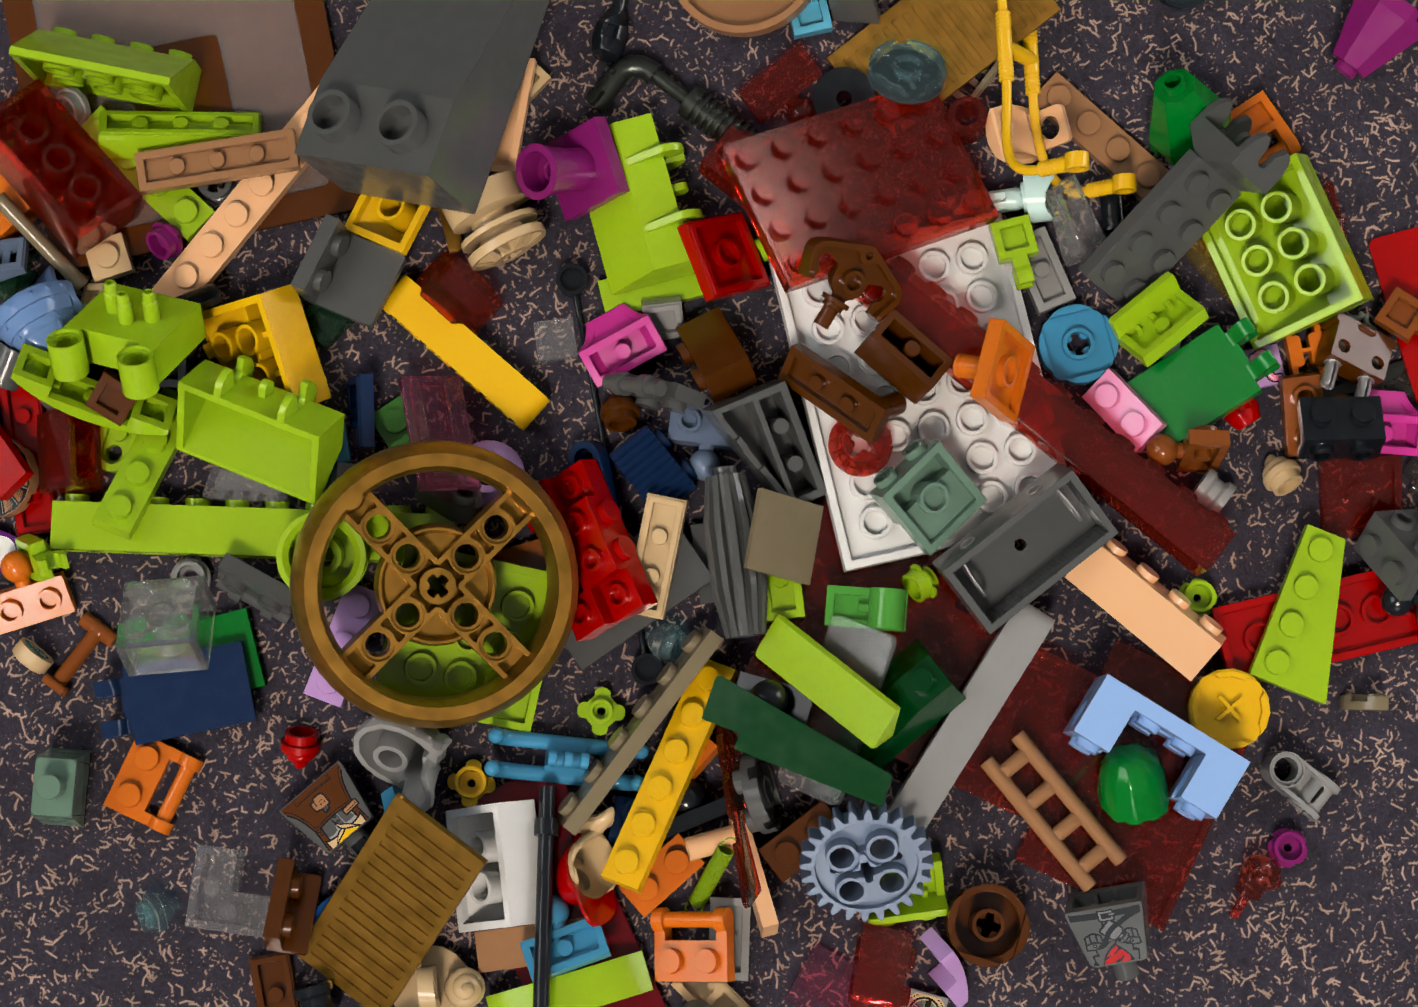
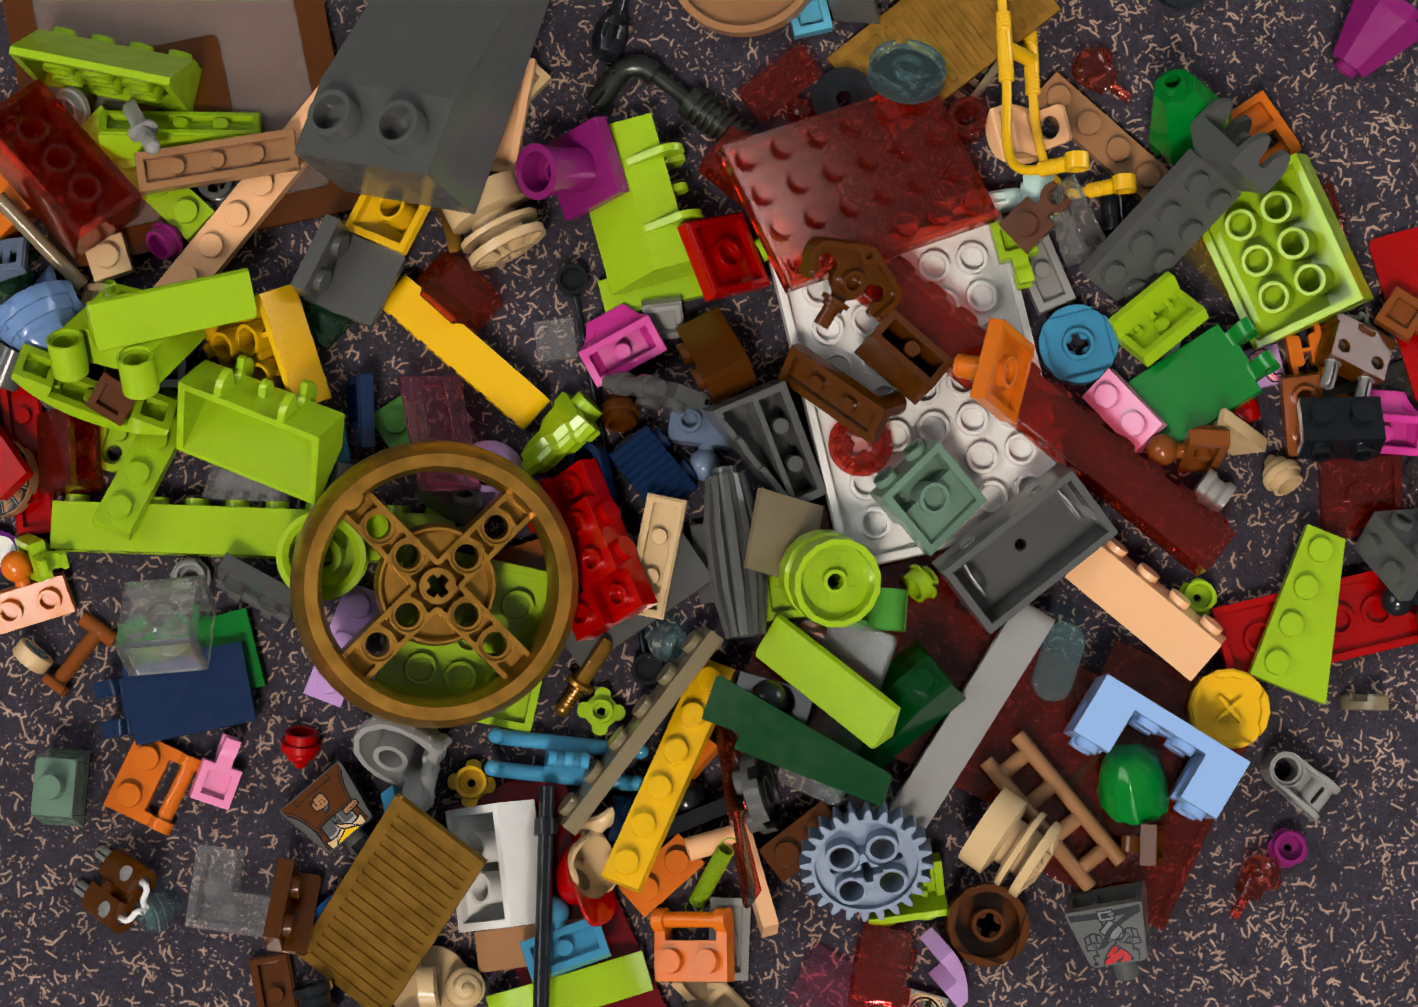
(116, 895): none -> reddish brown piece
(141, 129): none -> light grey piece
(171, 310): none -> lime slope
(217, 779): none -> bright pink plate
(561, 432): none -> lime rock
(580, 682): none -> pearl gold piece
(851, 573): none -> lime wheel
(1011, 842): none -> tan wheel
(1030, 220): none -> reddish brown plate
(1058, 662): none -> clear light blue tile
(1094, 72): none -> clear red piece
(1149, 844): none -> reddish brown tile
(1243, 437): none -> tan tile

